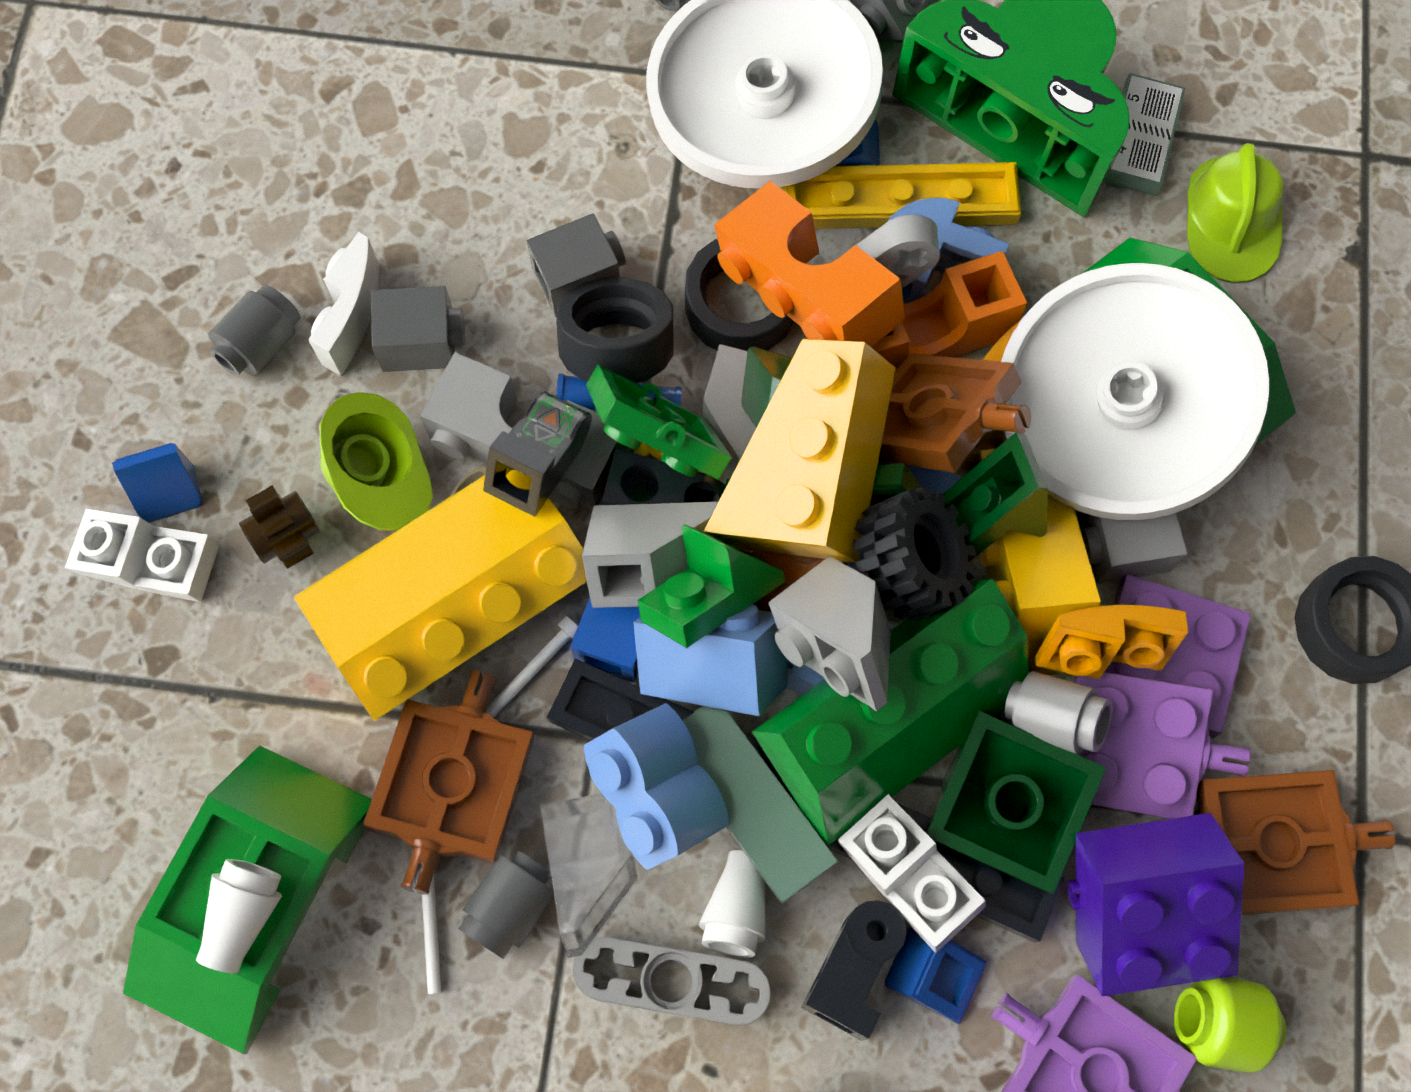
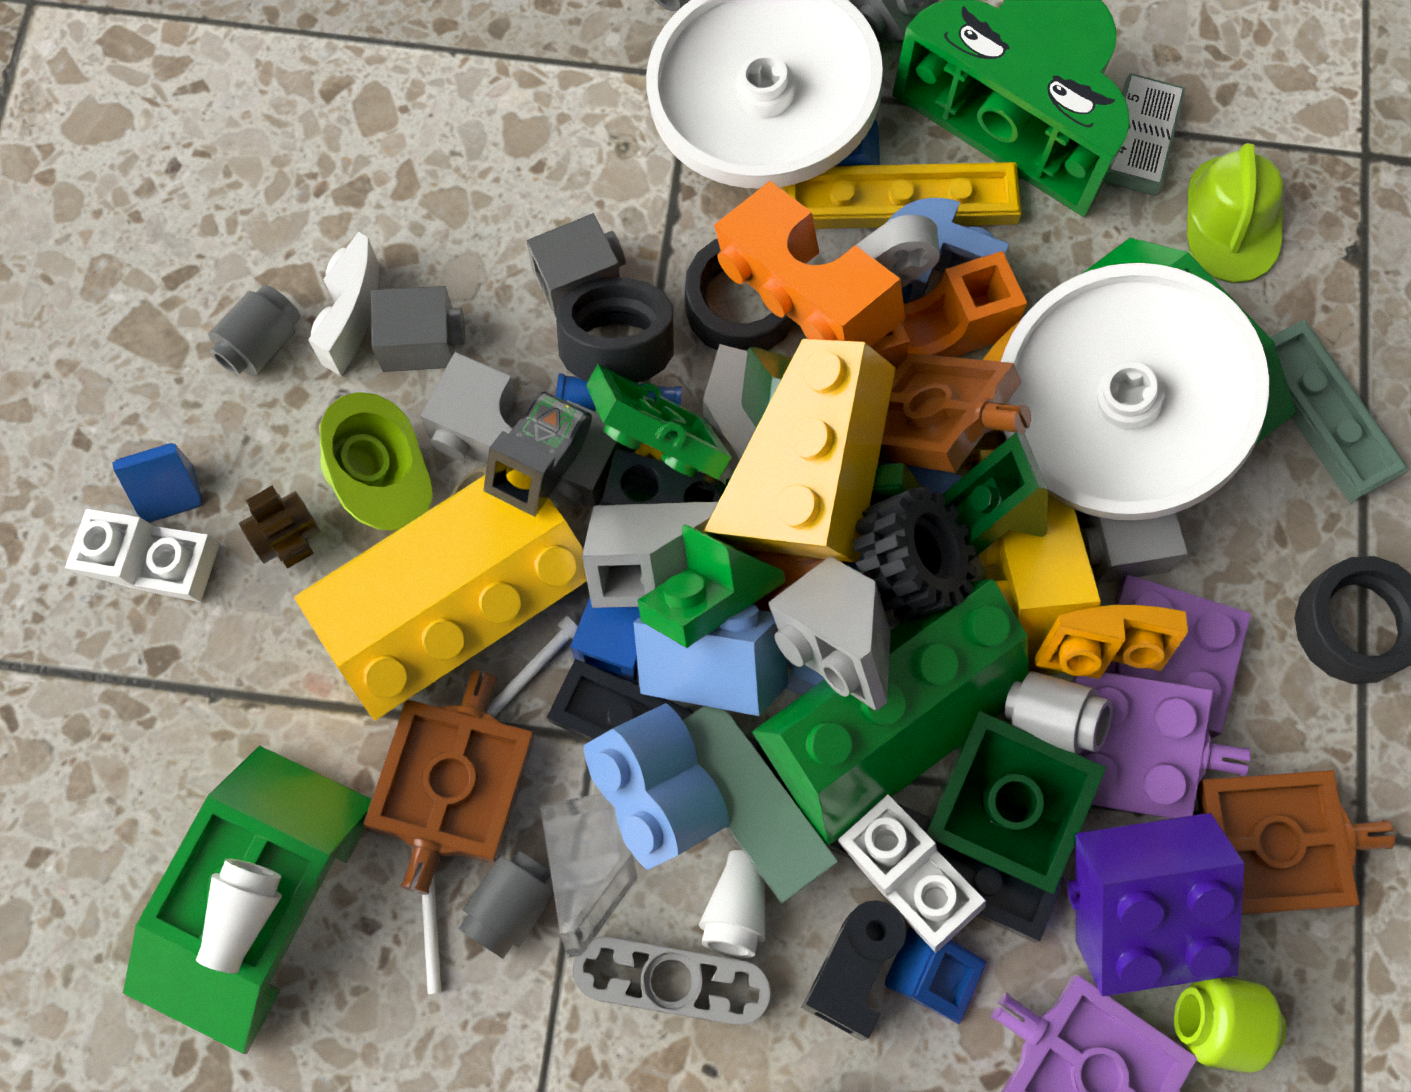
(1335, 417): none -> sand green tile

